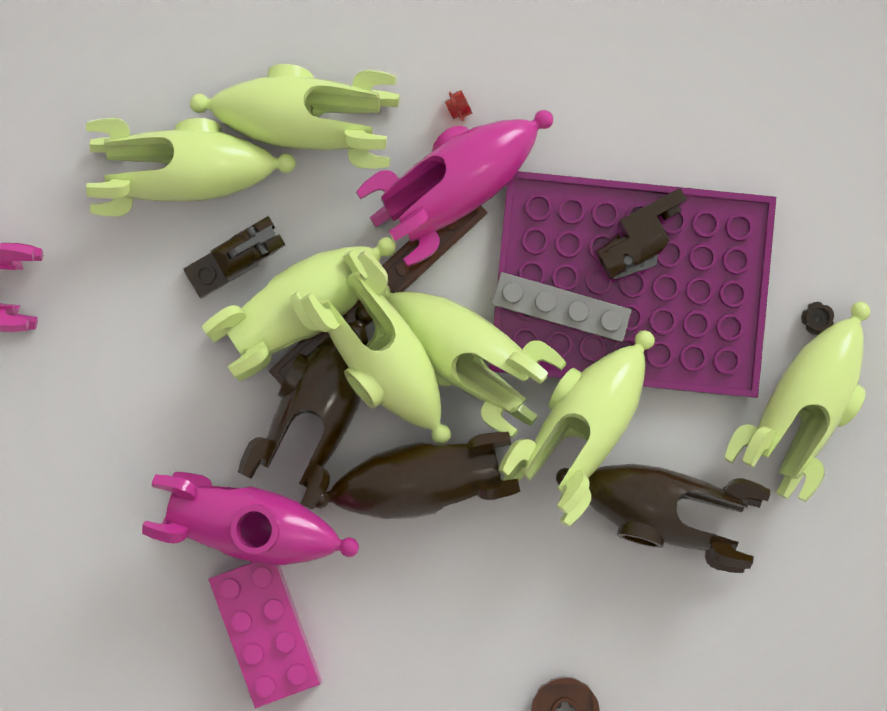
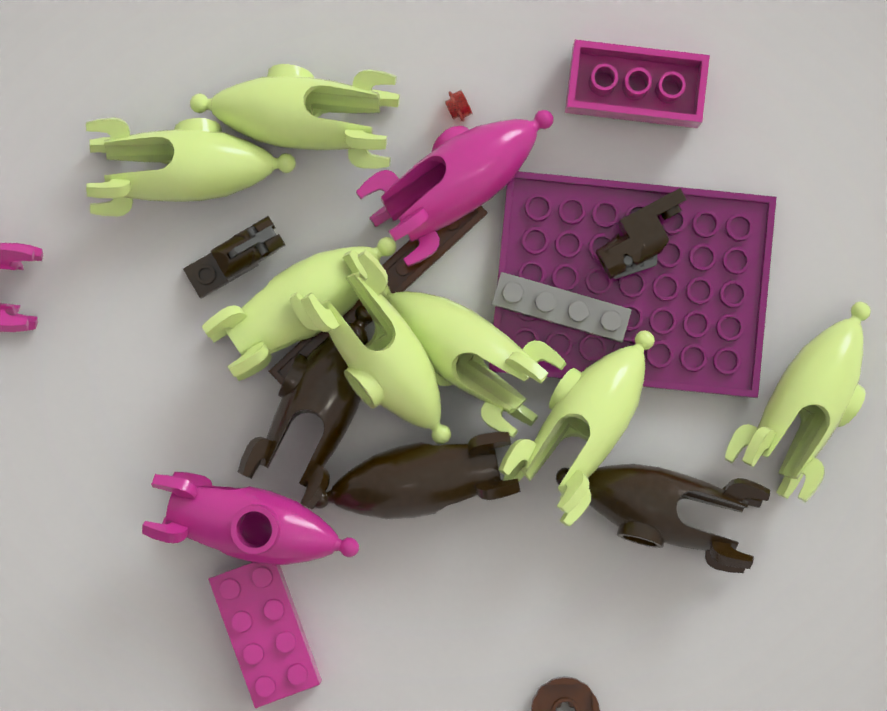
(637, 84): none -> dark pink brick
(808, 317): dark brown plate -> none

